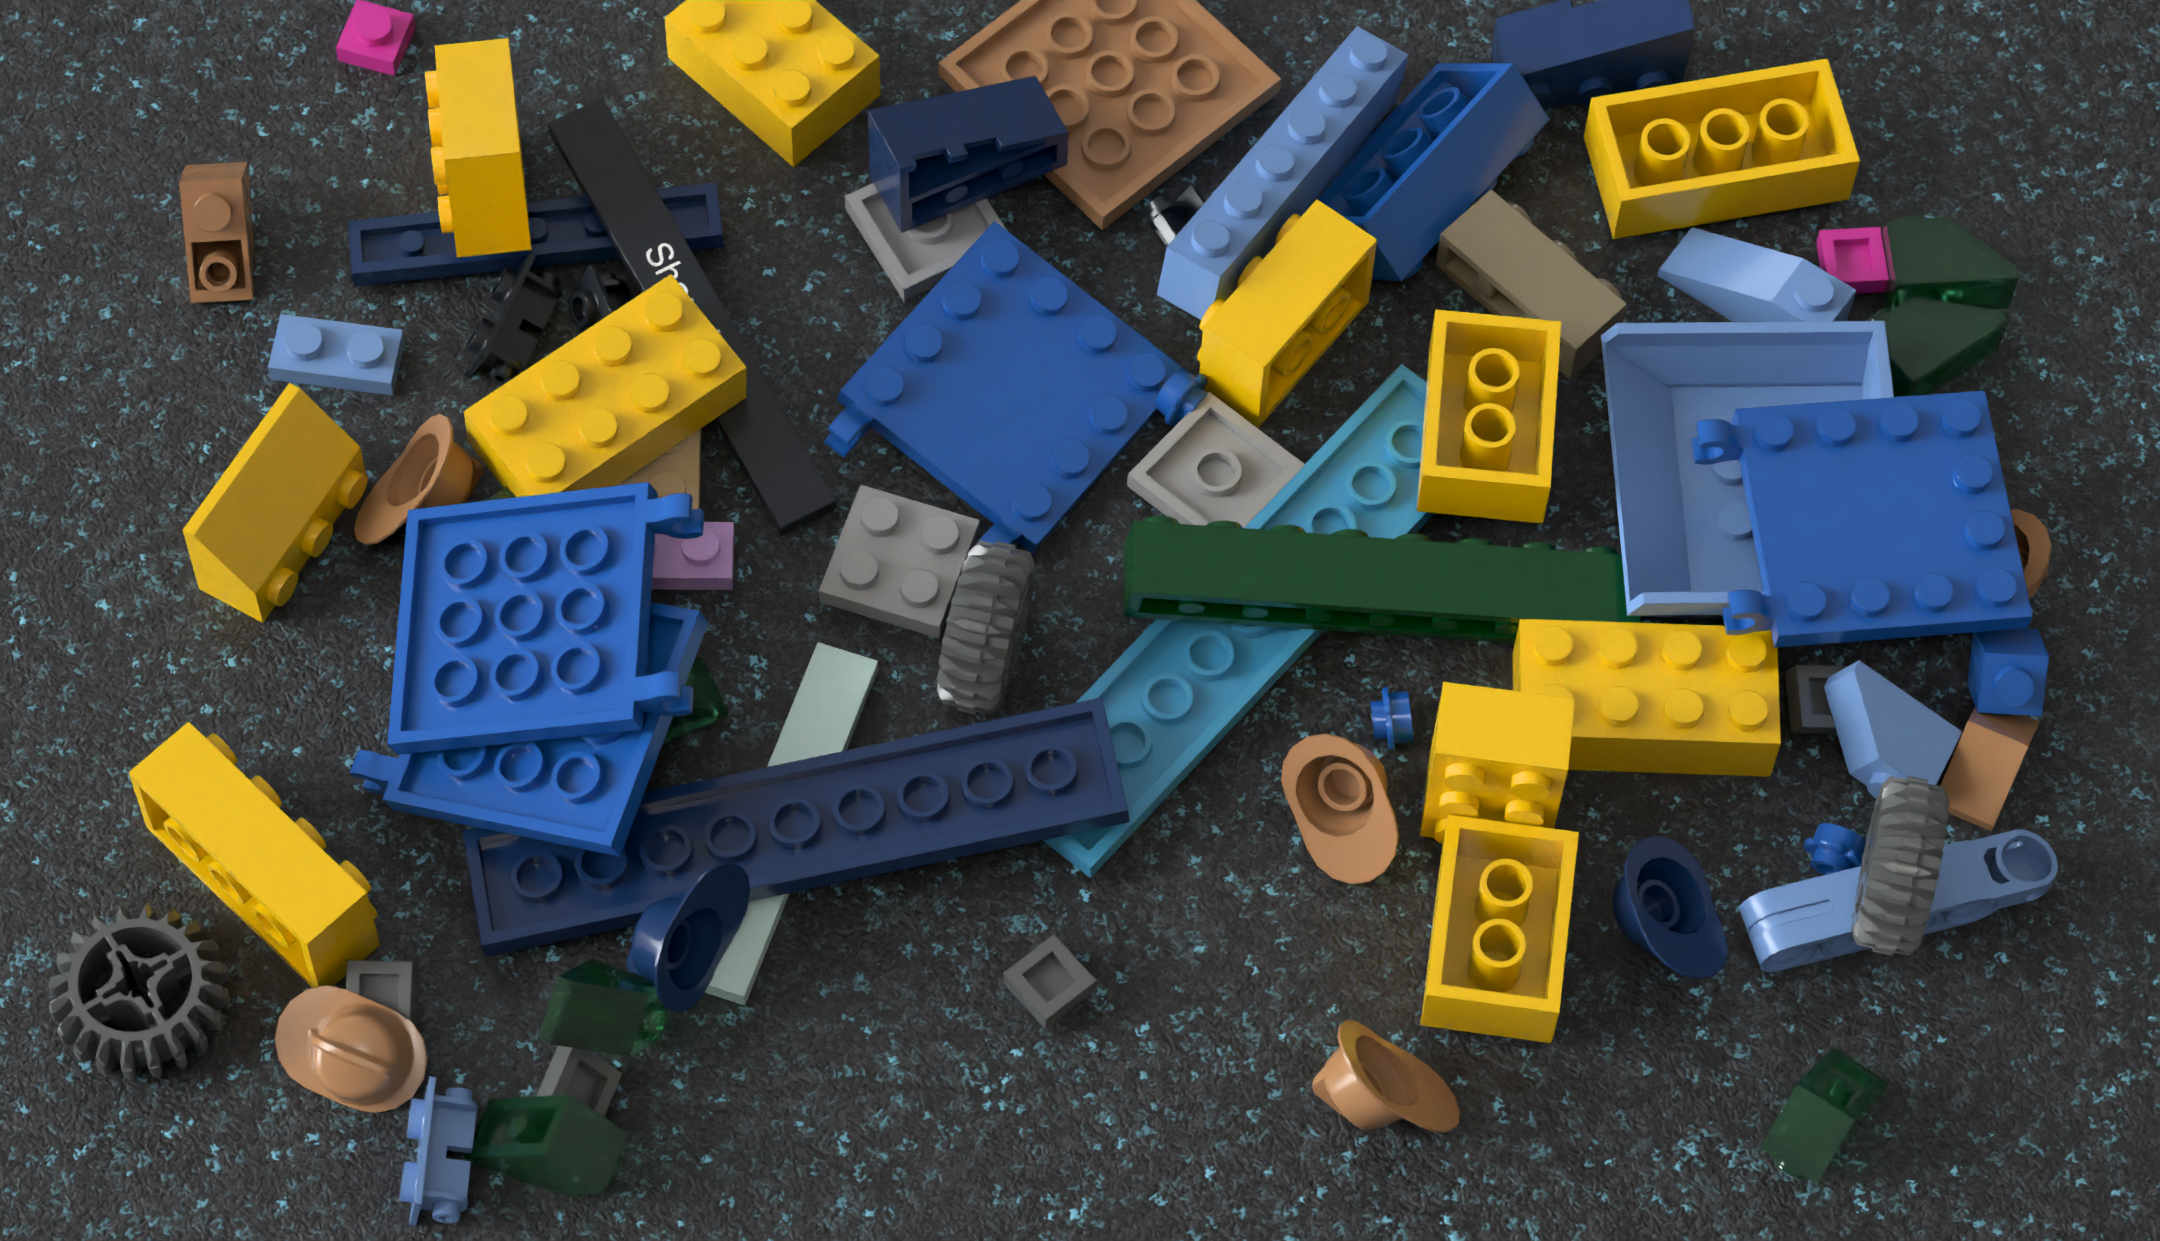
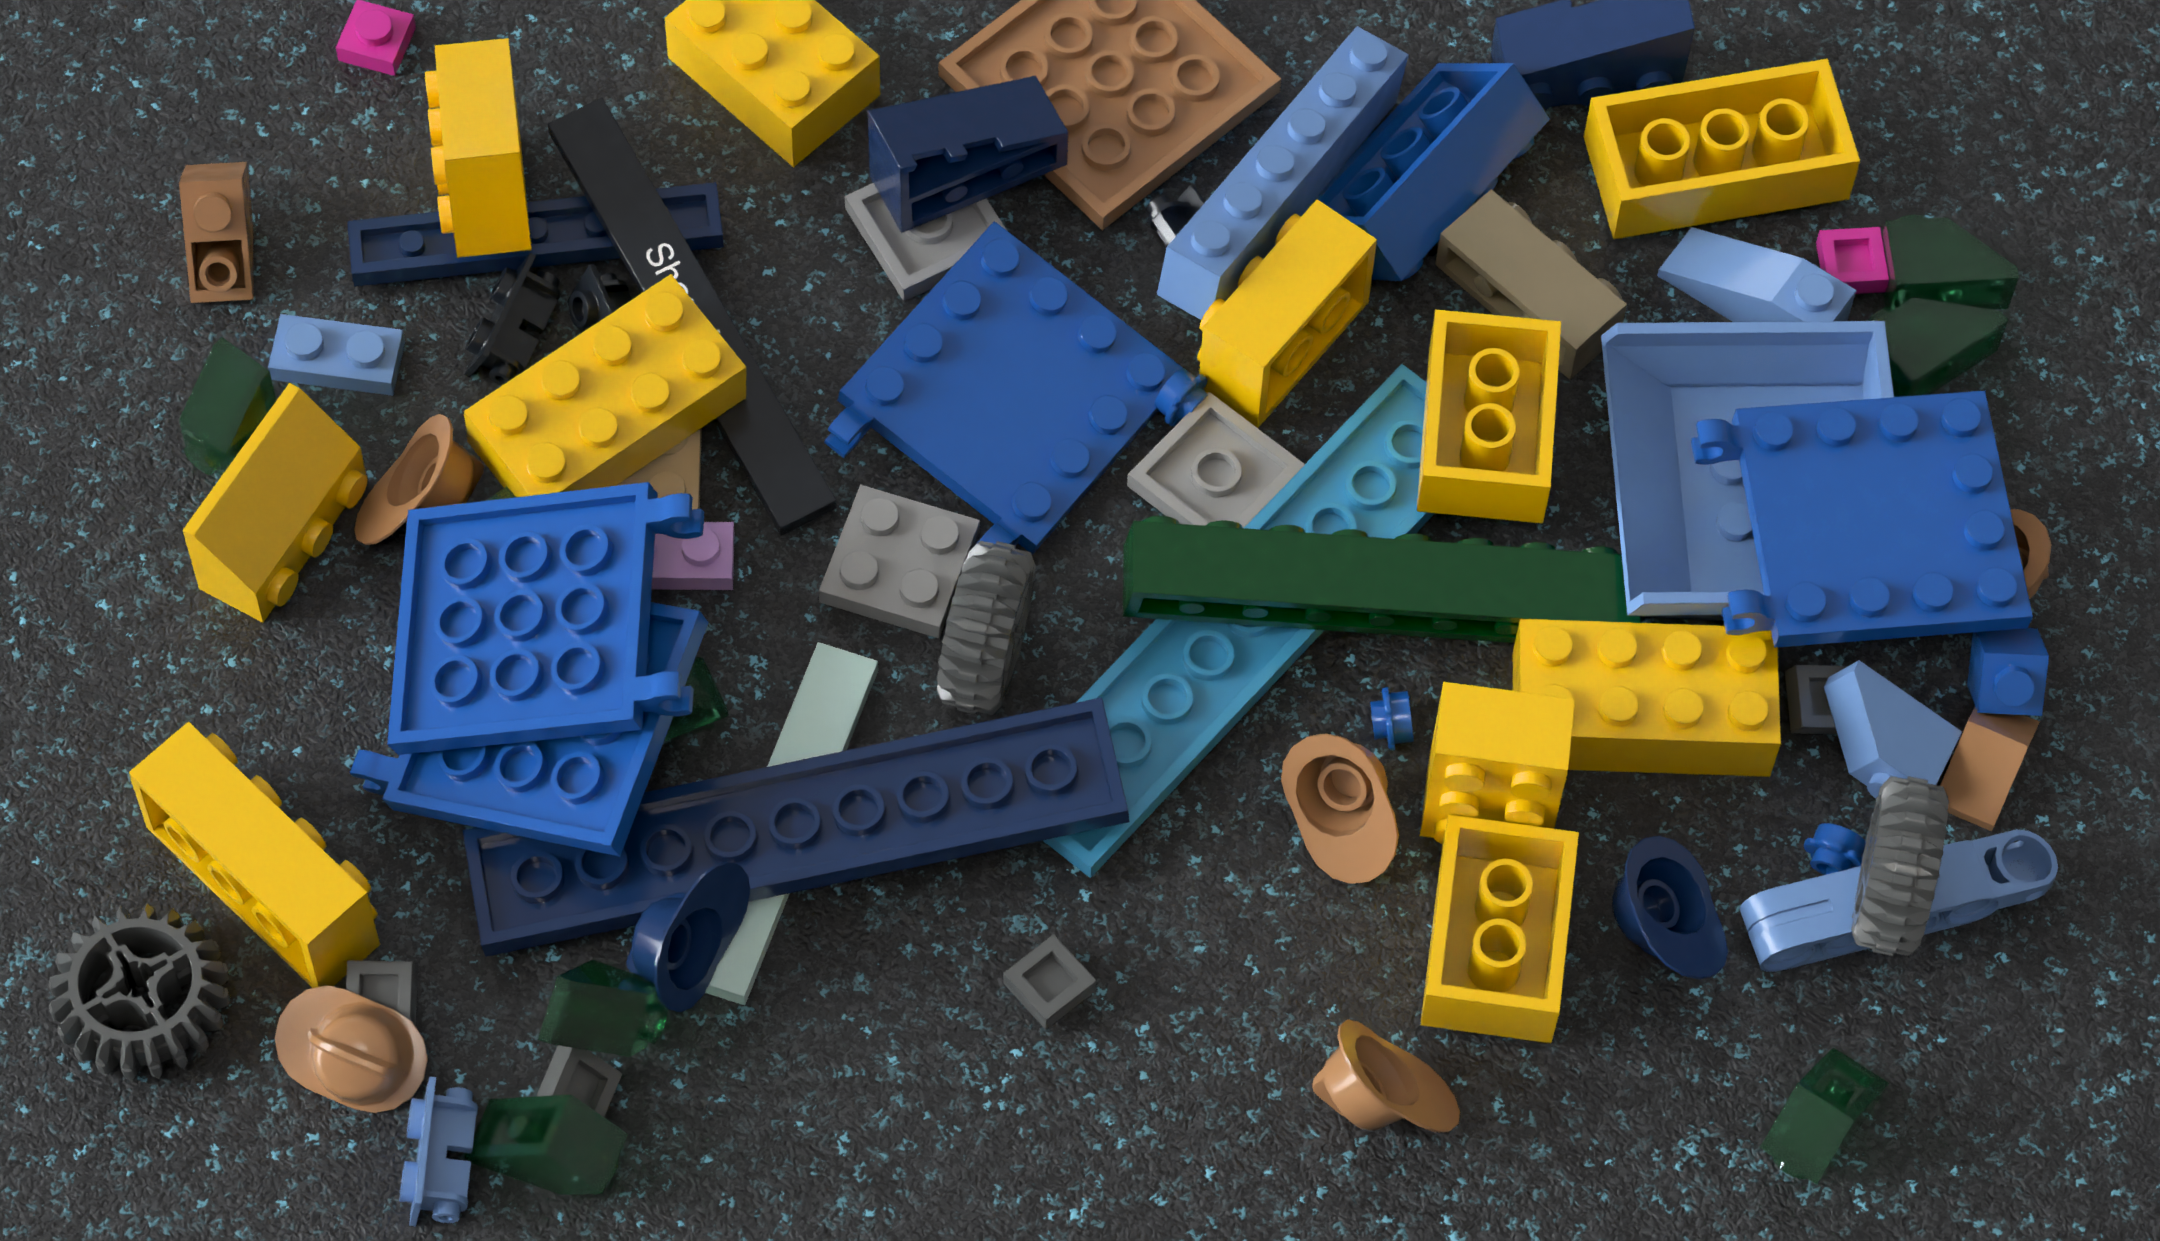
(225, 407): none -> clear green slope

